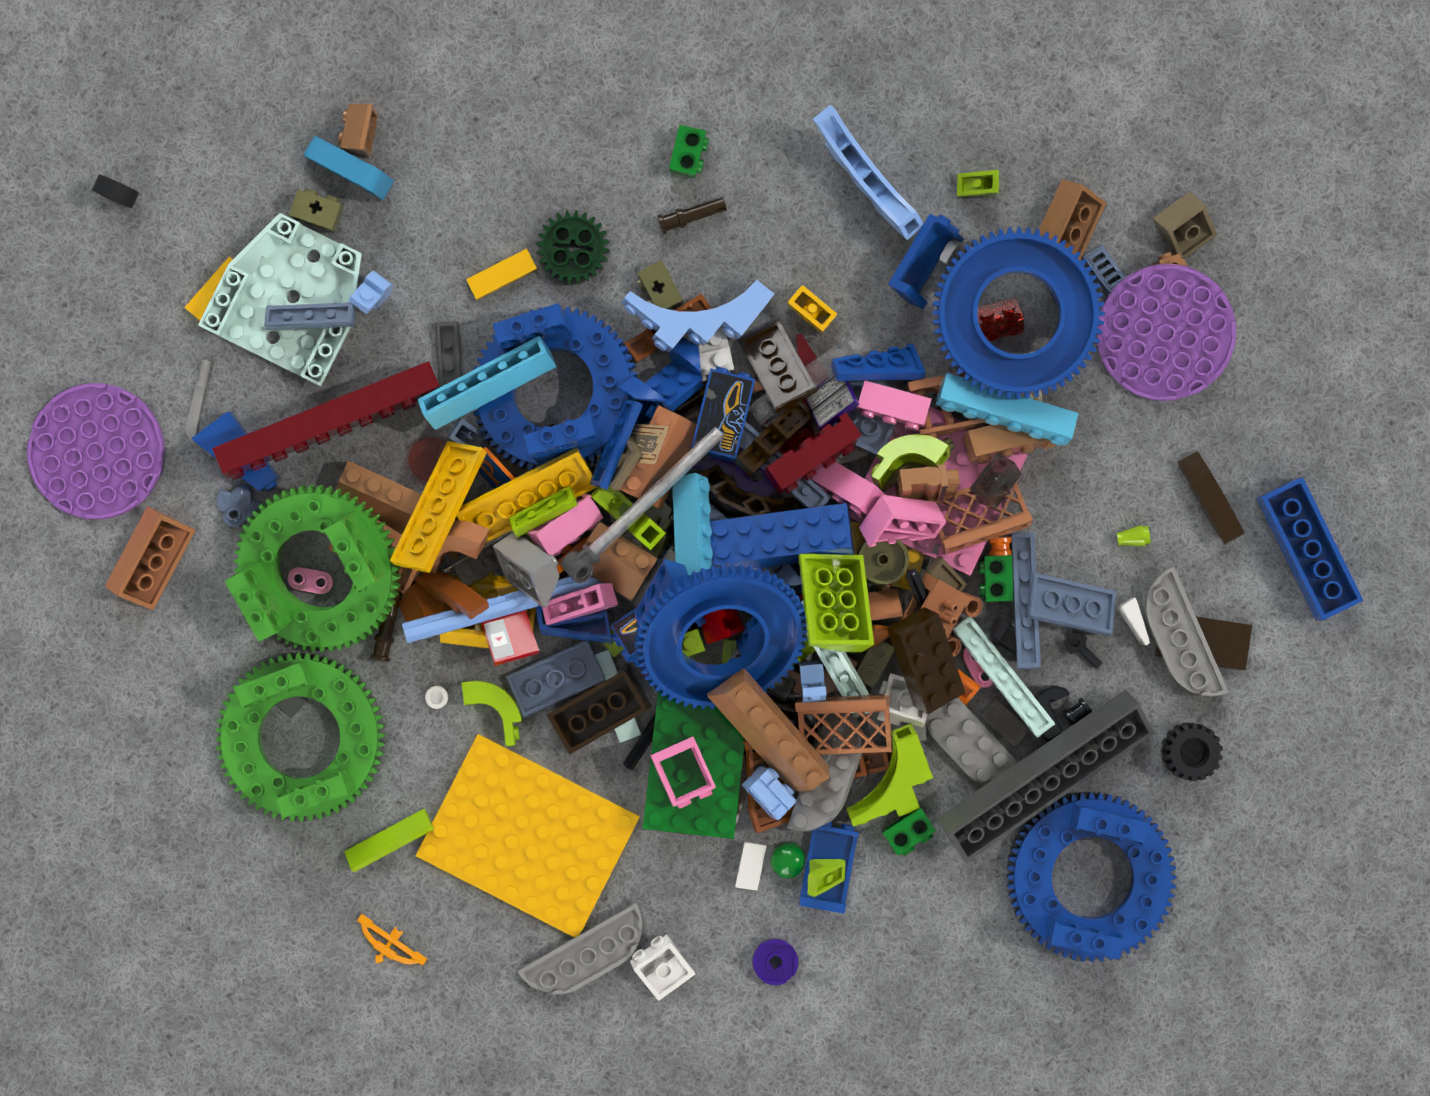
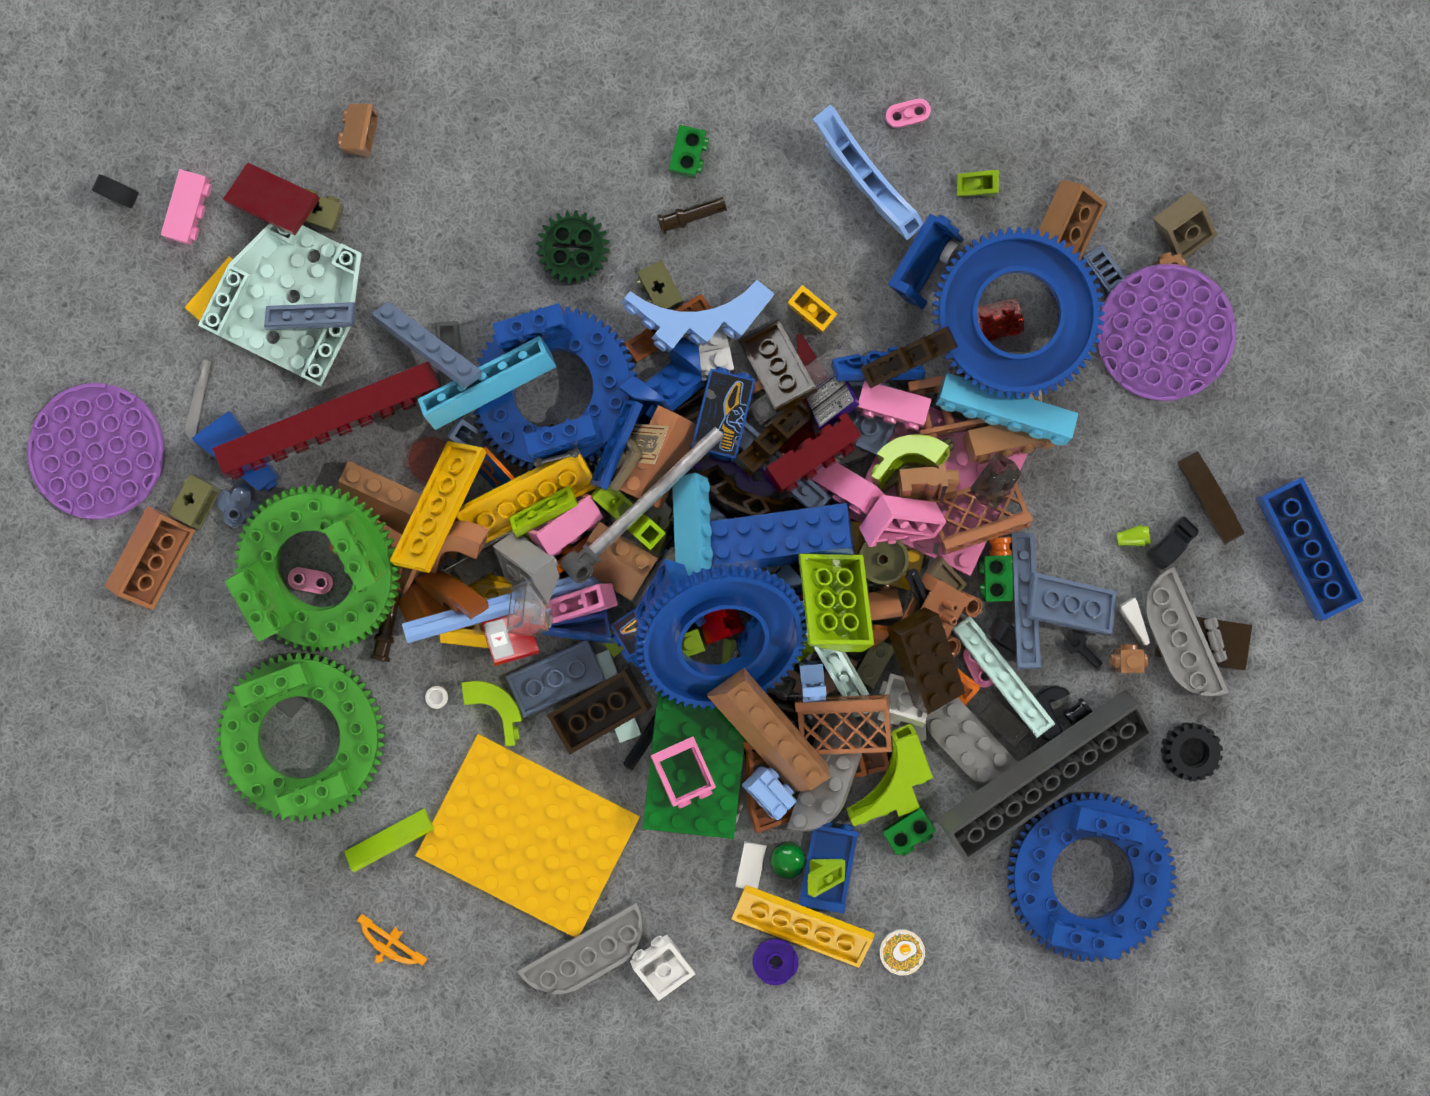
(186, 207): none -> bright pink brick
(204, 495): none -> olive brick
(271, 198): none -> dark red tile
(349, 167): dark azure beam -> none
(371, 292): light blue brick -> none
(426, 345): none -> sand blue plate
(501, 274): yellow tile -> none
(528, 610): none -> clear slope
(538, 462): none -> dark grey hinge
(802, 926): none -> yellow plate
(902, 952): none -> tile
(907, 113): none -> bright pink plate
(909, 357): none -> dark brown slope
(1129, 659): none -> medium nougat brick
(1173, 543): none -> black animal
(1215, 639): none -> light grey axle

